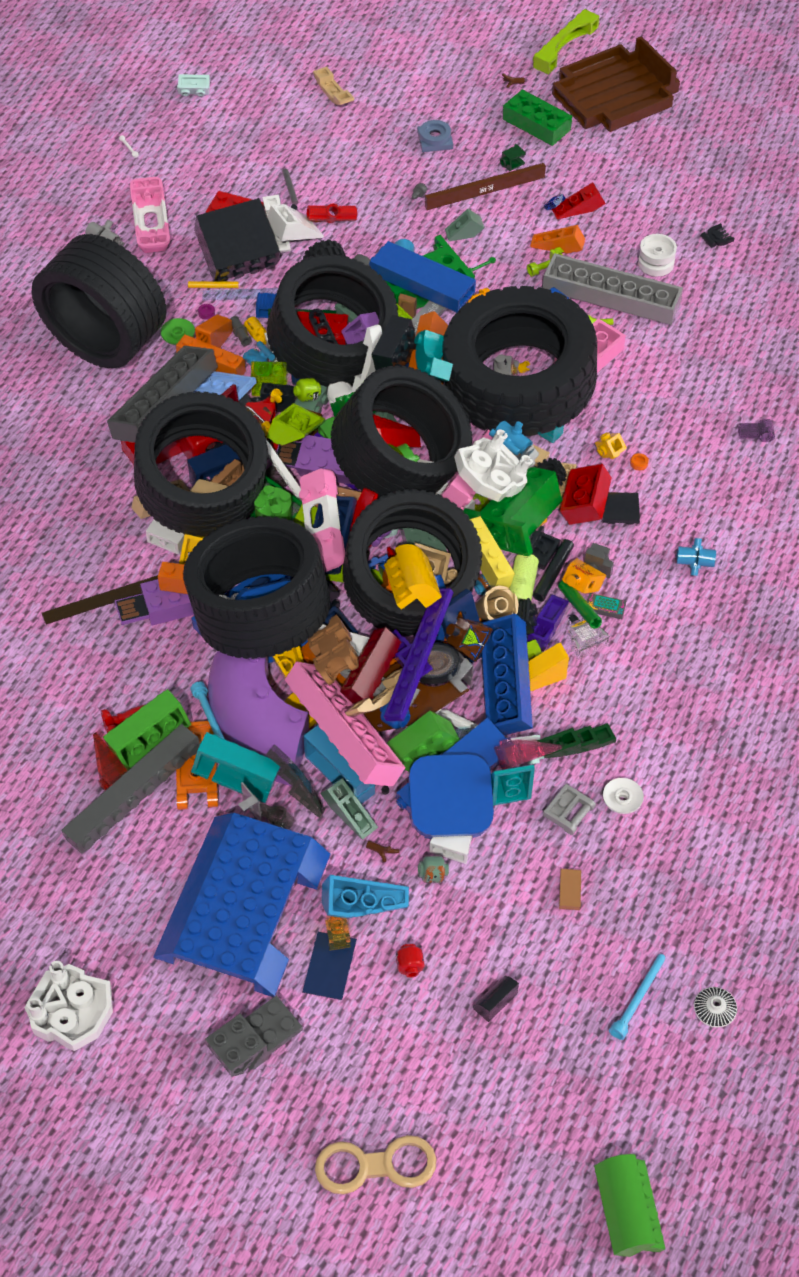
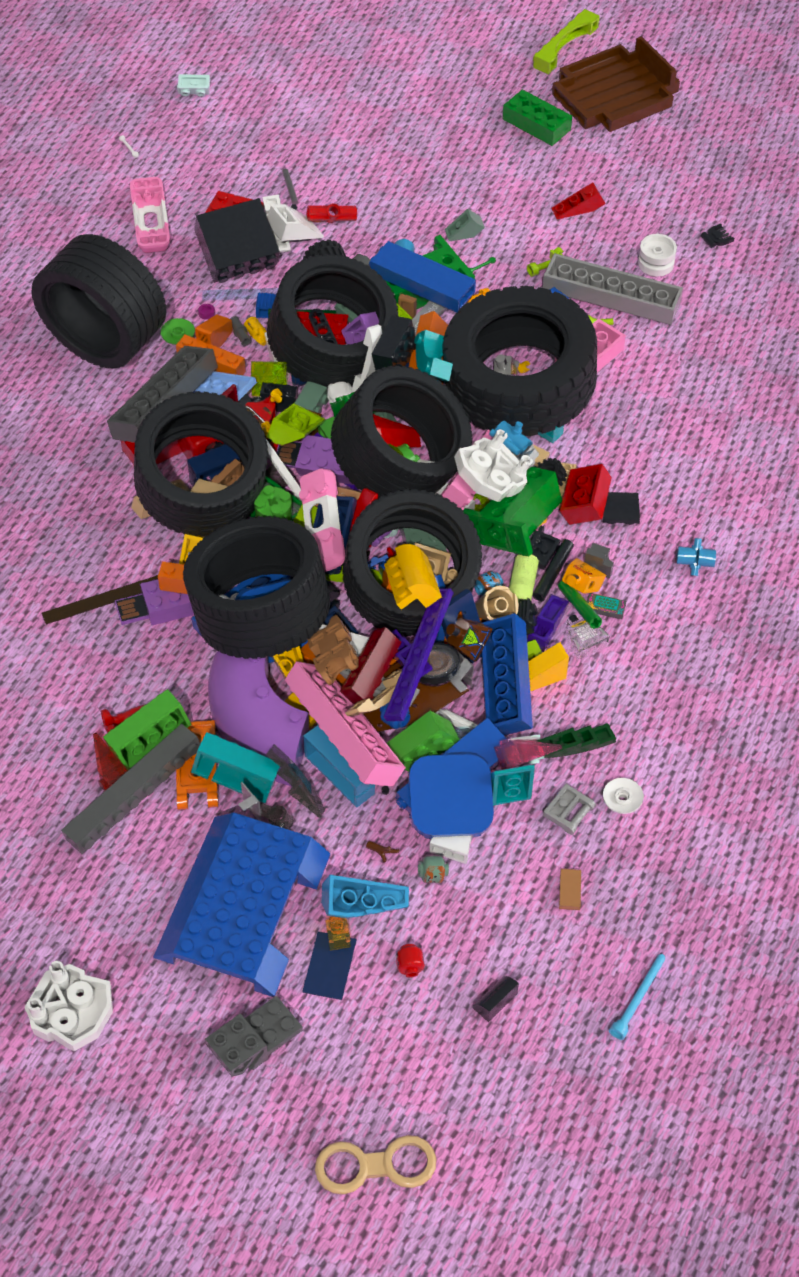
(104, 230): light grey pin -> none
(164, 537): white brick -> none
(200, 691): medium azure piece -> none
(213, 284): yellow bar -> none
(255, 355): dark azure pin -> none
(307, 389): lime head -> none
(330, 87): tan slope -> none
(348, 808): sand green slope -> none
(419, 190): dark grey bar -> none
(432, 143): sand blue piece -> none
(485, 186): reddish brown tile -> none
(494, 564): light yellow brick -> none
(511, 158): dark green window -> none
(513, 80): reddish brown bar -> none
(554, 202): clear blue tile -> none
(568, 238): orange slope -> none
(610, 445): yellow brick -> none
(629, 1205): bright green brick -> none
(639, 461): orange tile -> none
(715, 1015): dish -> none
(763, 430): clear purple piece -> none

